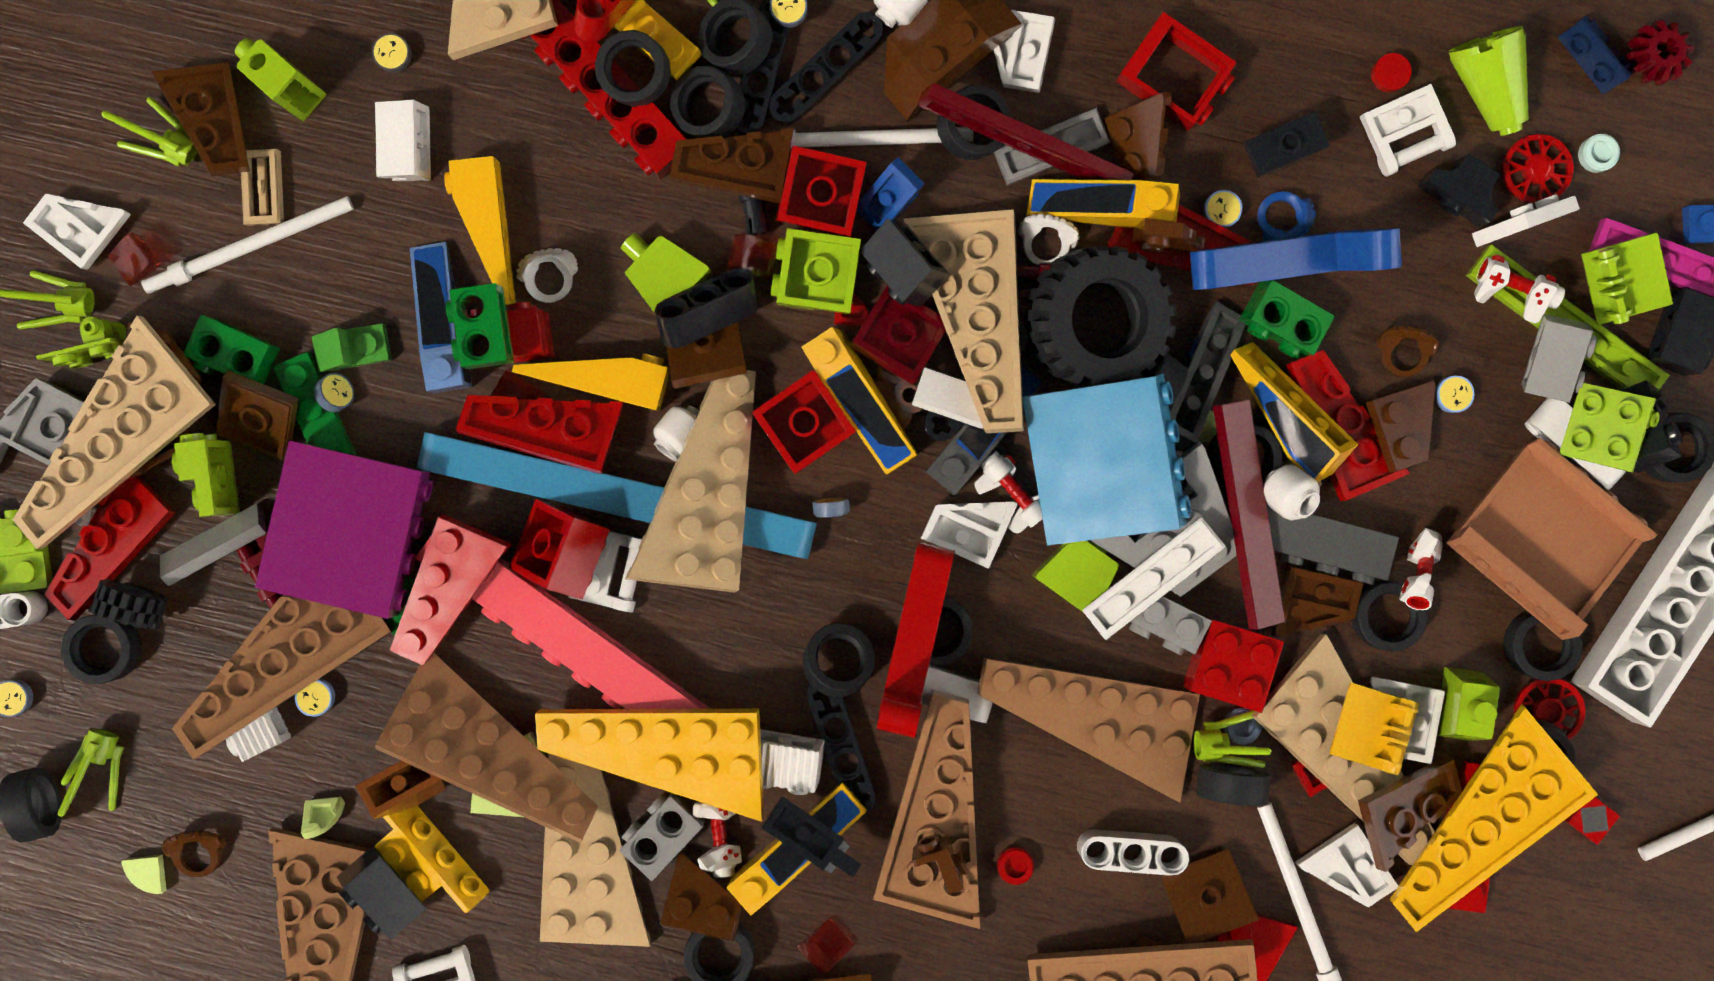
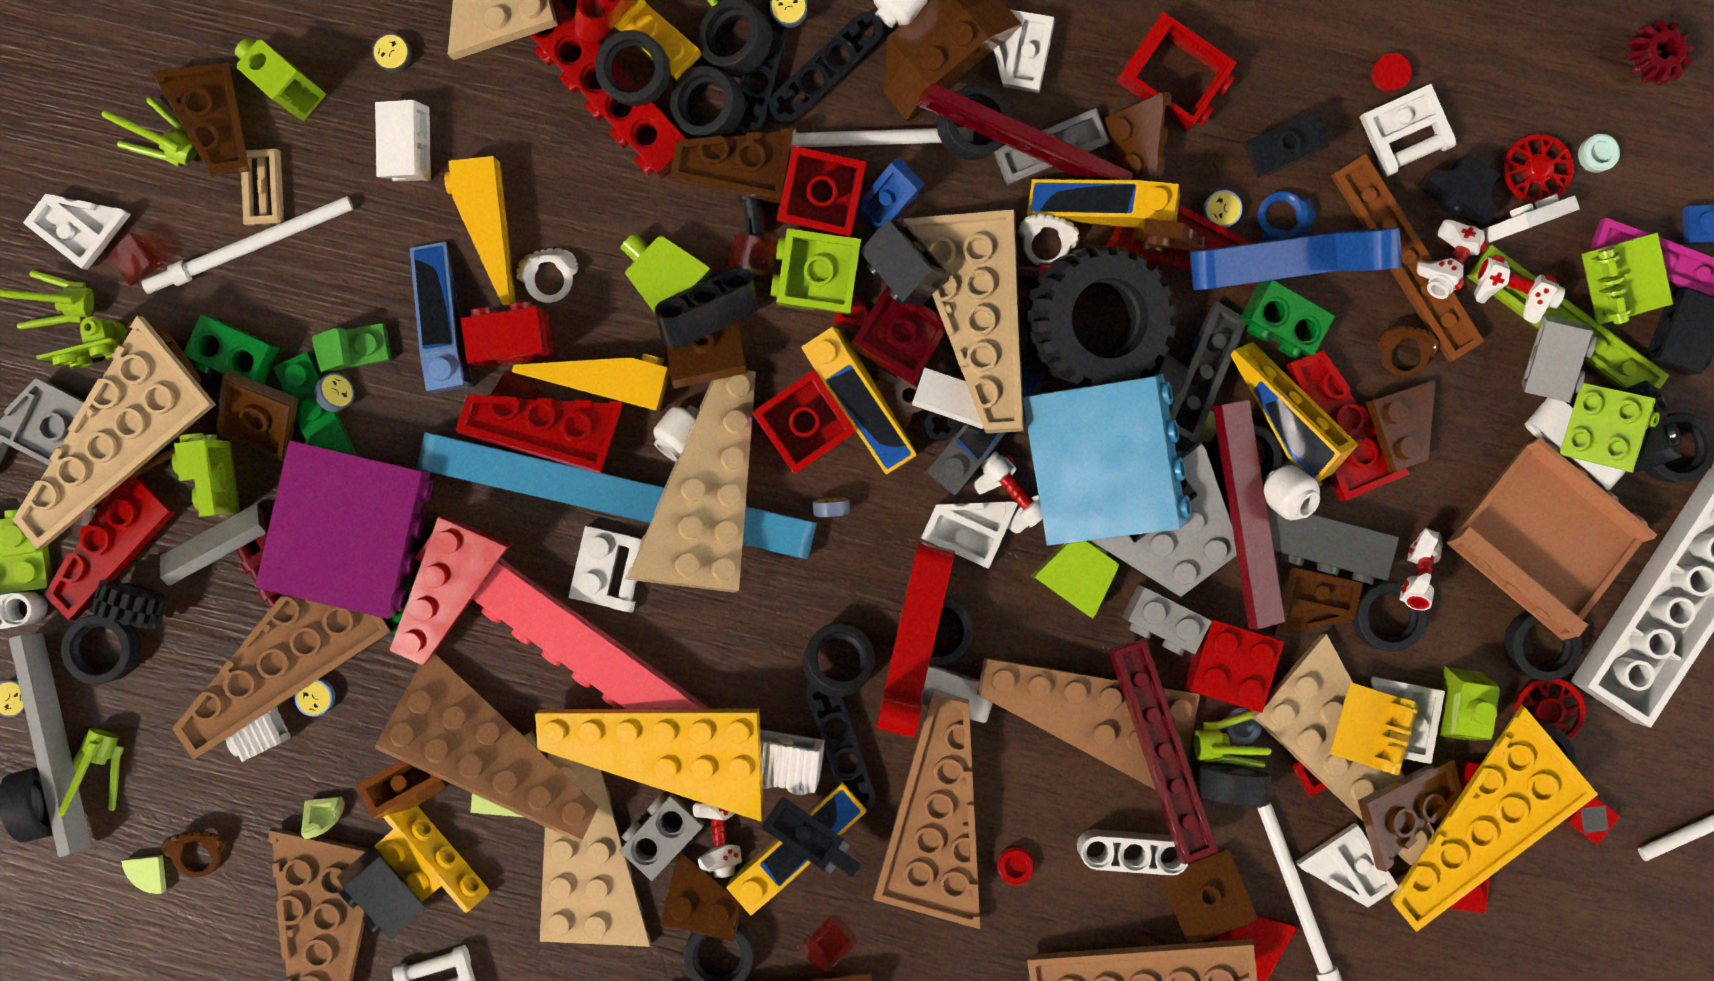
(49, 741): none -> light grey tile
(491, 323): green brick -> none
(559, 549): red brick -> none
(950, 864): reddish brown bracket -> none
(1154, 578): white tile -> none
(1163, 750): none -> dark red tile
(1378, 209): none -> dark orange plate
(1448, 273): none -> white piece
(1454, 394): light yellow tile -> none
(1496, 77): lime cone -> none
(1601, 64): dark blue hinge -> none

